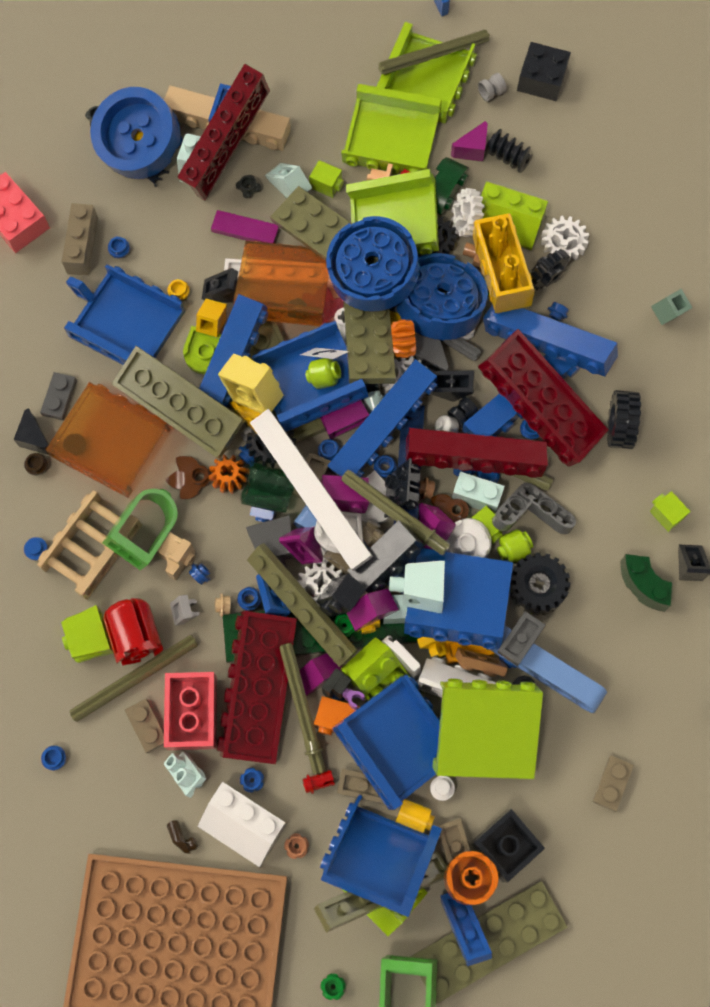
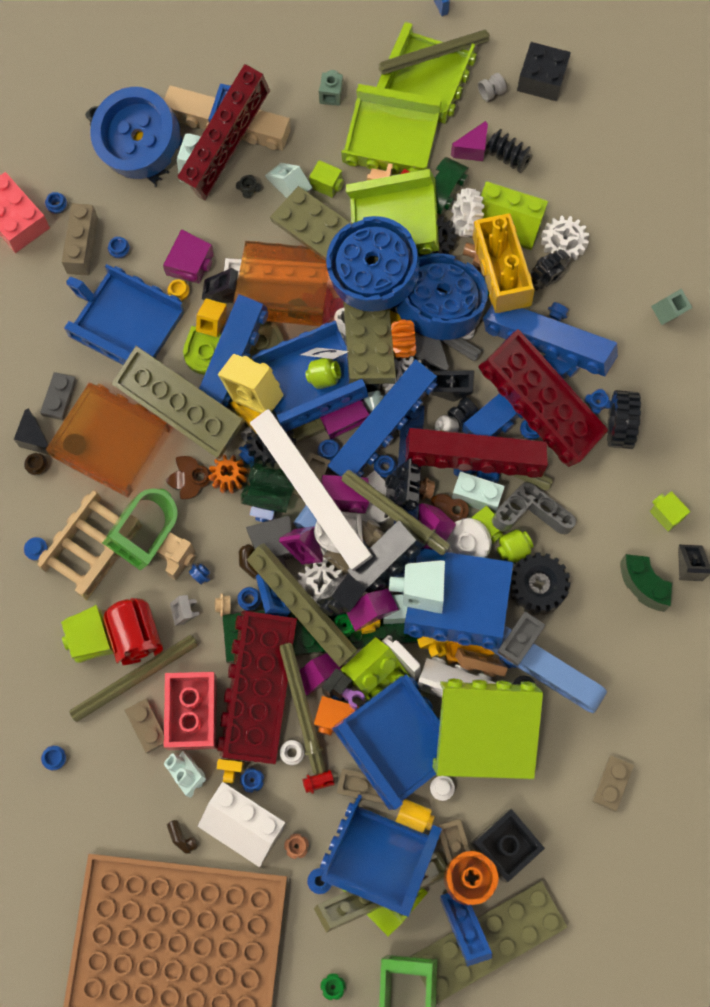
(53, 198): none -> blue plate
(188, 258): none -> magenta torso
(230, 768): none -> yellow tile
(244, 227): magenta tile -> none
(244, 553): none -> dark brown arm
(292, 744): none -> white plate
(312, 885): none -> blue plate
(331, 88): none -> sand green brick
(598, 395): none -> blue plate

